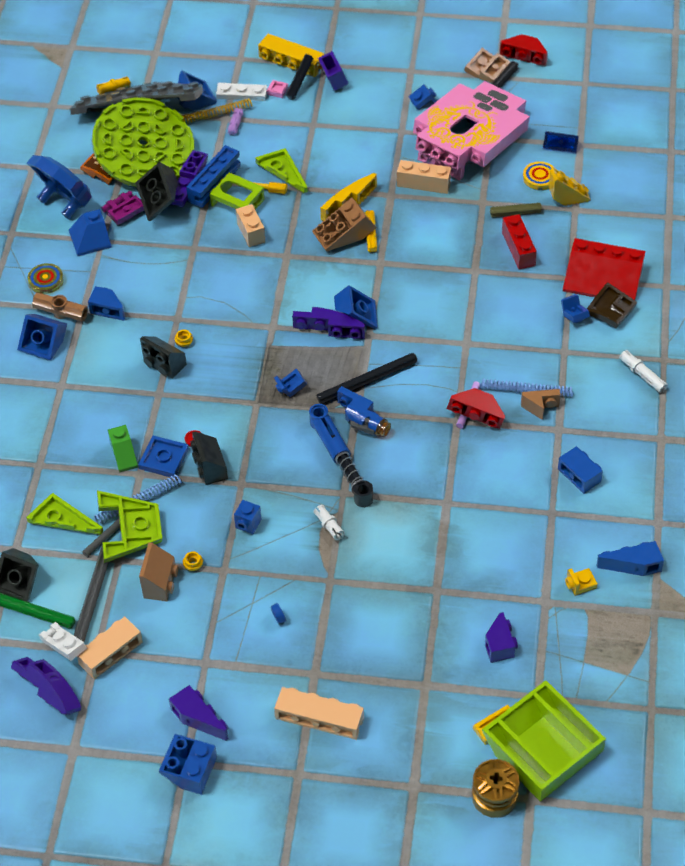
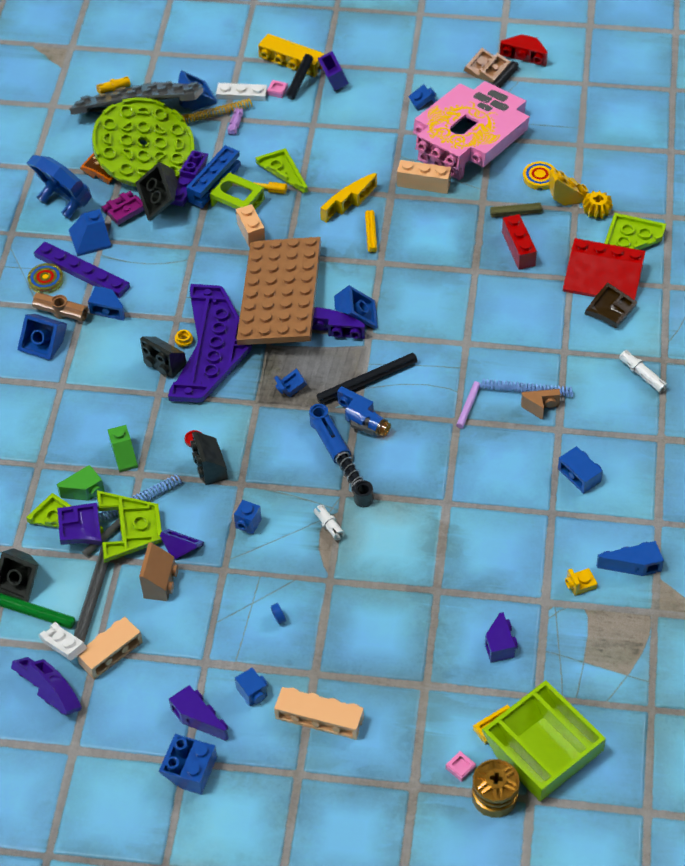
(79, 524): none -> dark purple plate
(81, 268): none -> dark purple plate
(81, 485): none -> bright green slope
(163, 456): blue tile -> none
(178, 543): none -> dark purple slope
(190, 557): yellow plate -> none
(216, 345): none -> dark purple wing
(251, 686): none -> blue brick
(279, 291): none -> medium nougat plate
(344, 226): medium nougat slope -> none
(460, 766): none -> bright pink tile
(477, 406): red slope -> none
(560, 142): clear blue slope -> none
(573, 310): blue bracket -> none
(597, 204): none -> yellow gear
(634, 232): none -> lime plate

